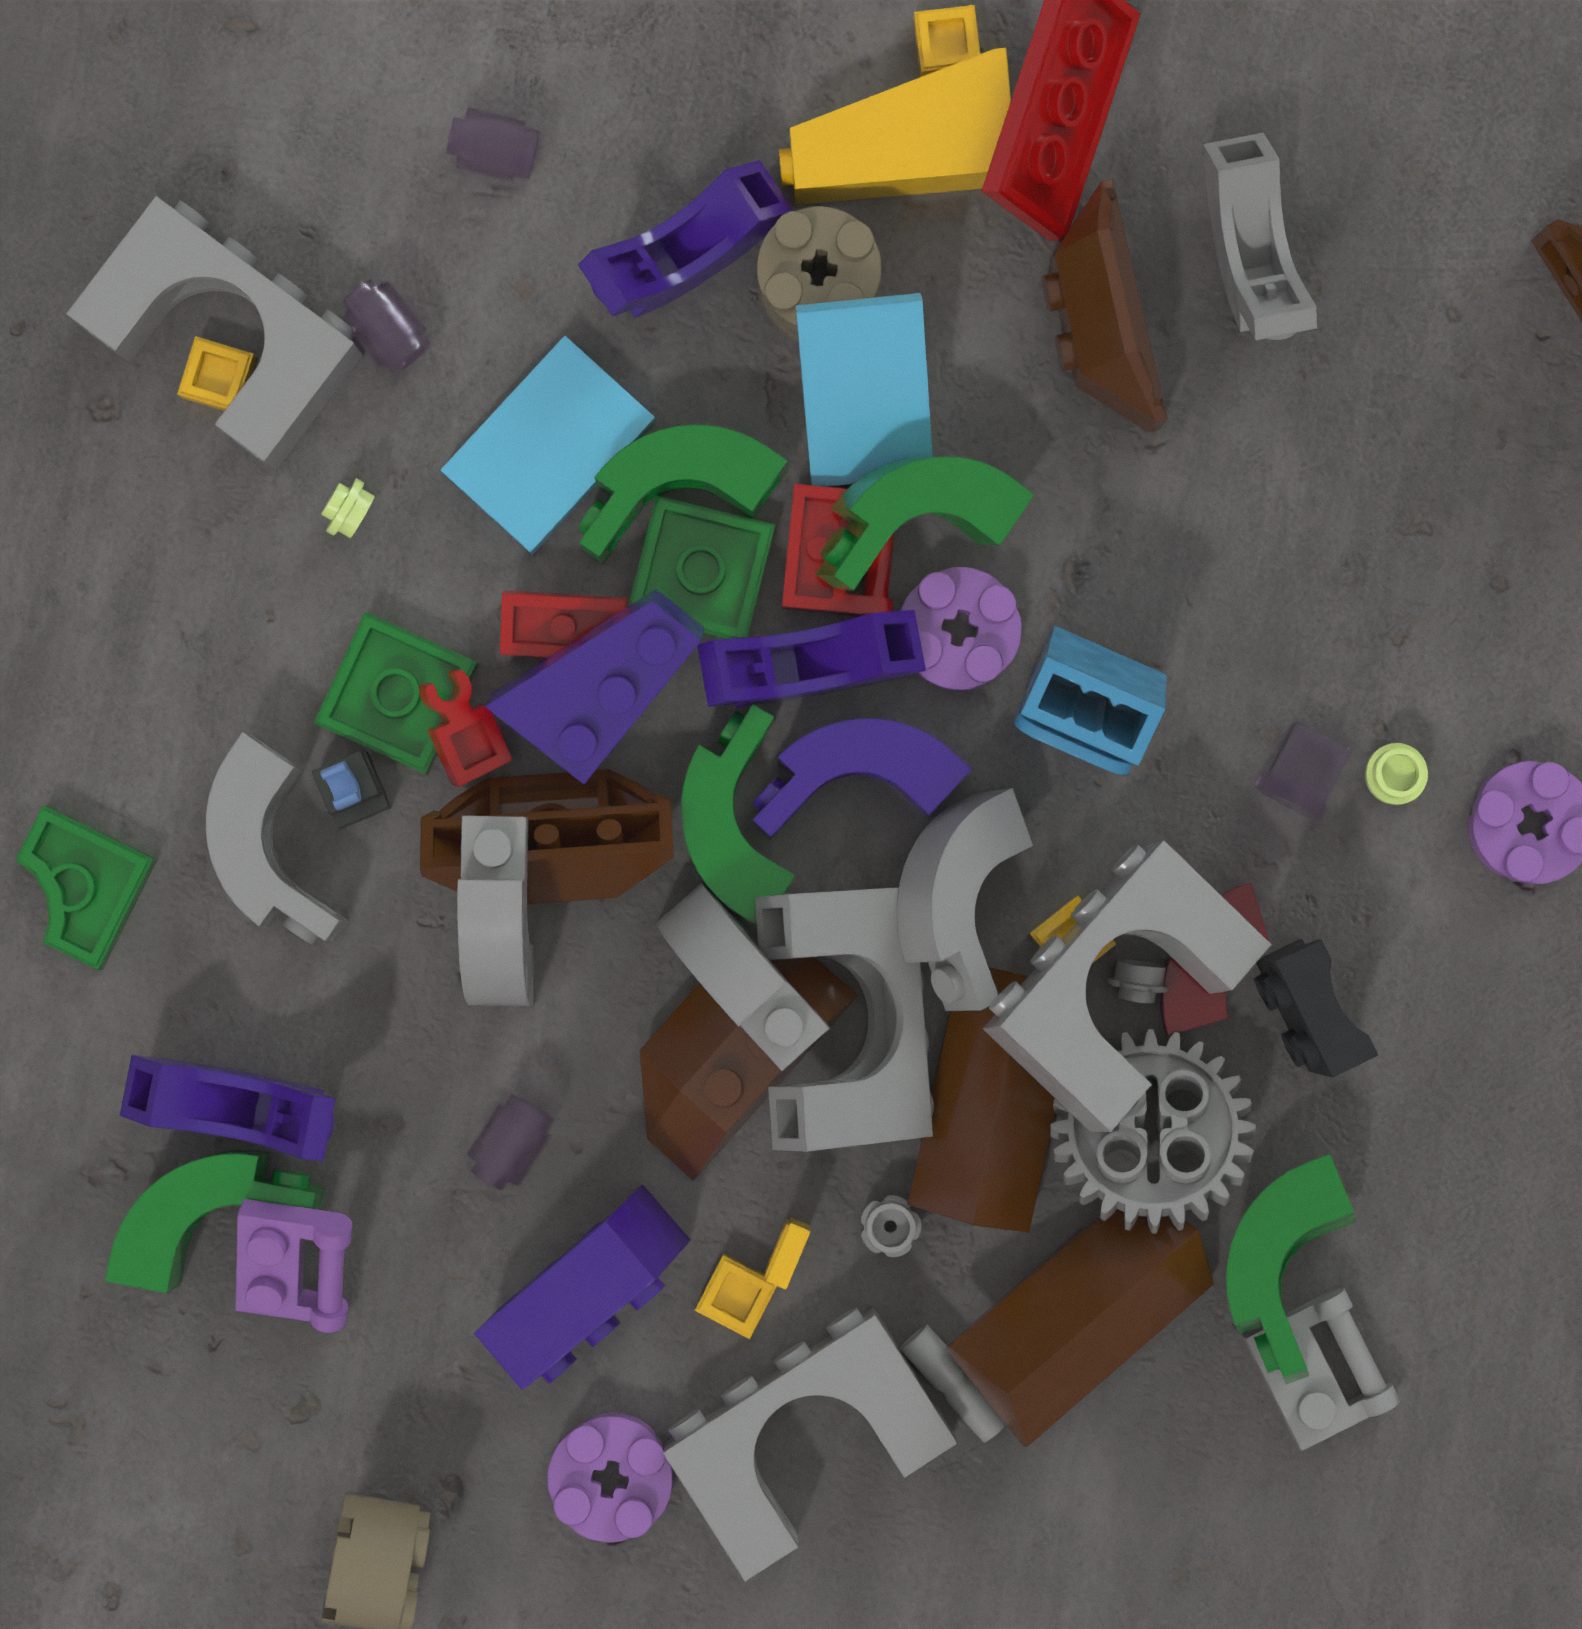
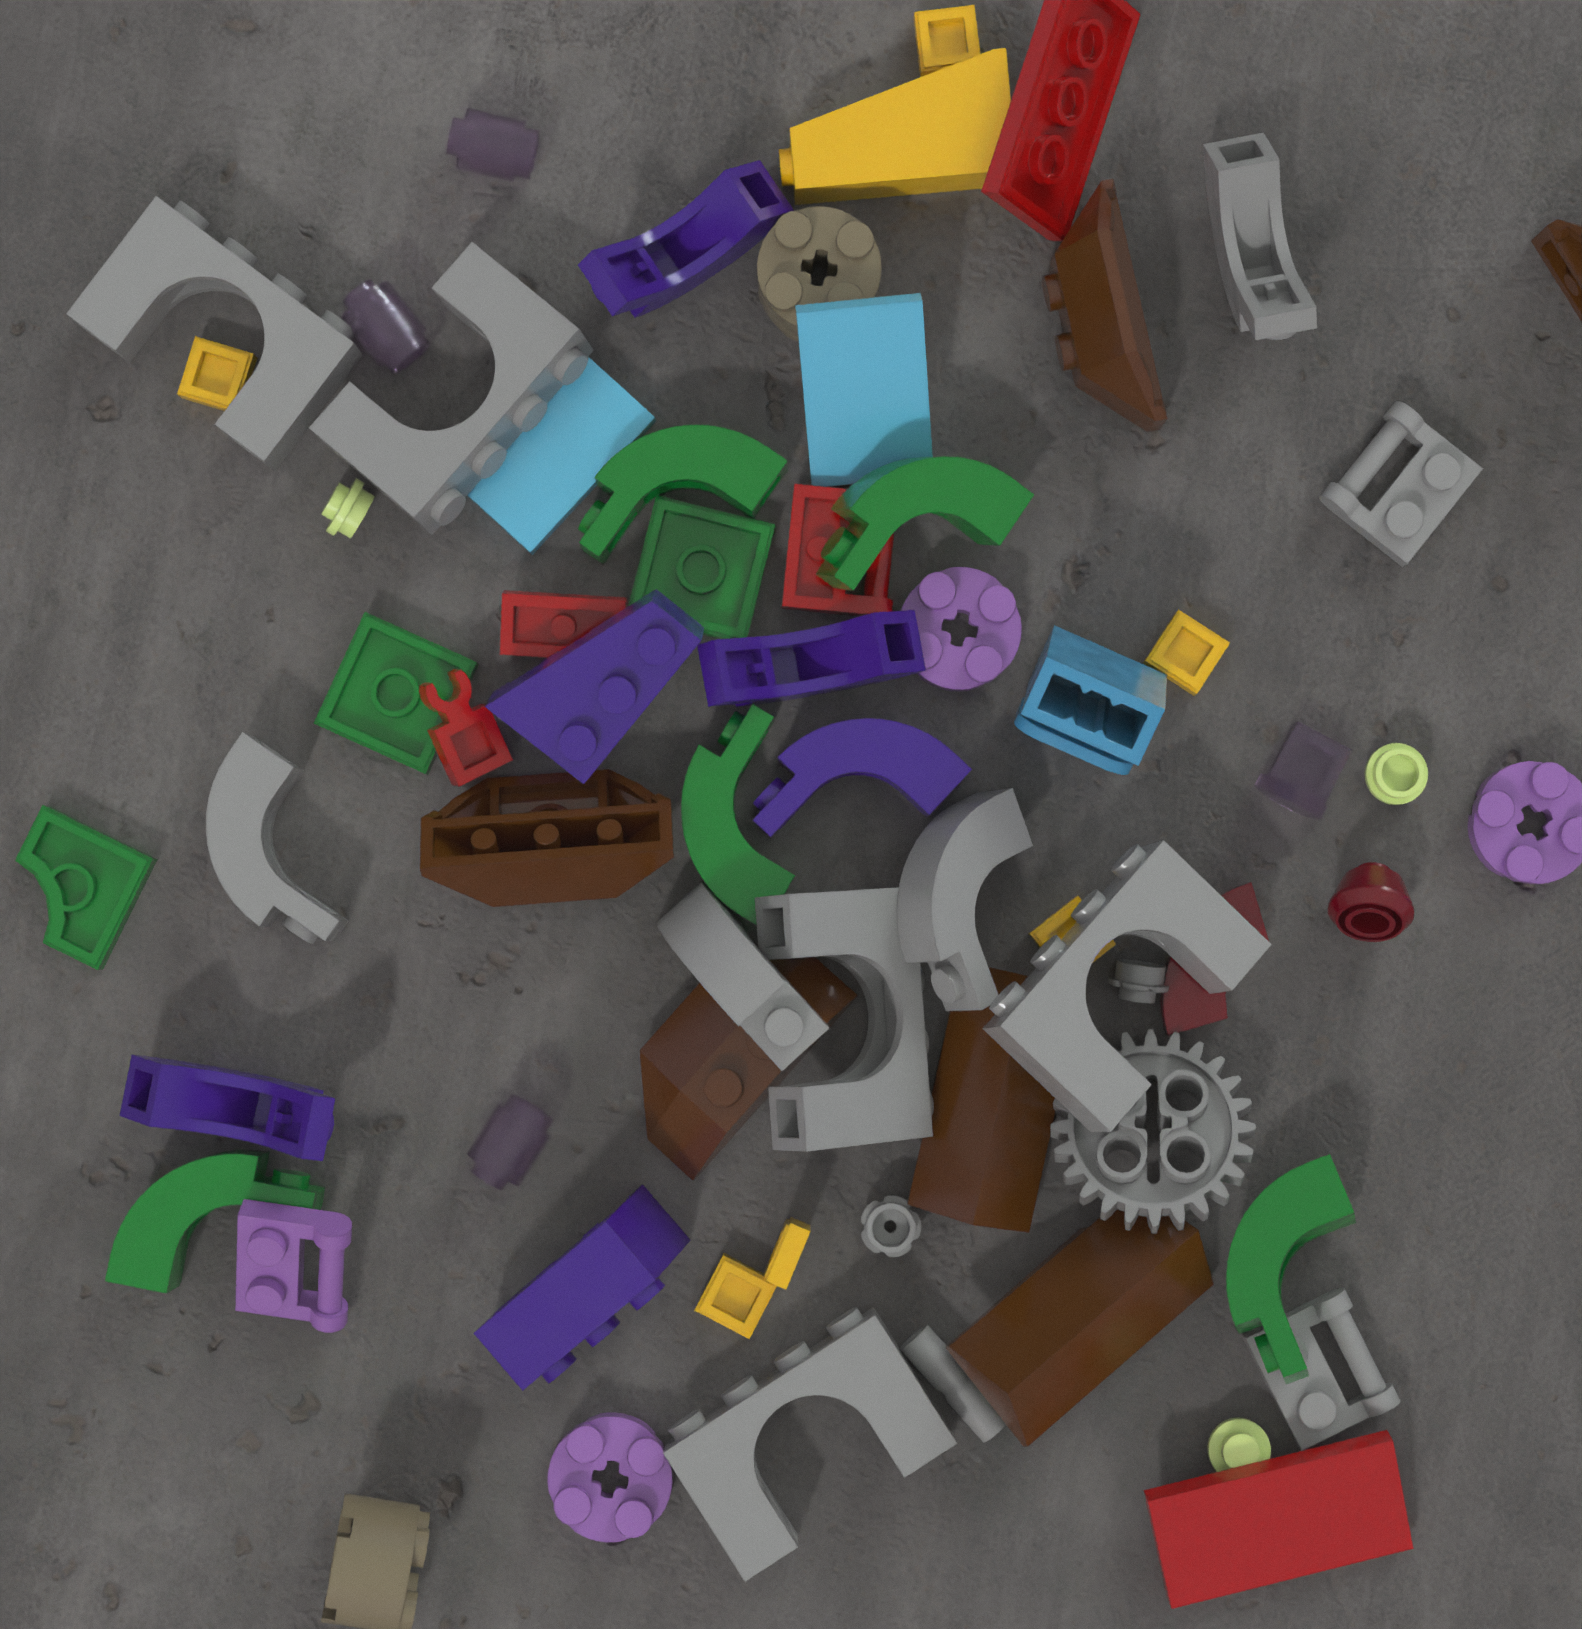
(351, 789): pearl dark grey piece -> none
(435, 470): none -> light grey arch
(492, 913): light grey arch -> none
(1186, 652): none -> yellow tile
(1237, 1444): none -> yellowish green plate
(1279, 1519): none -> red tile
(1318, 1033): black brick -> none
(1371, 903): none -> dark red cone
(1418, 494): none -> light grey plate

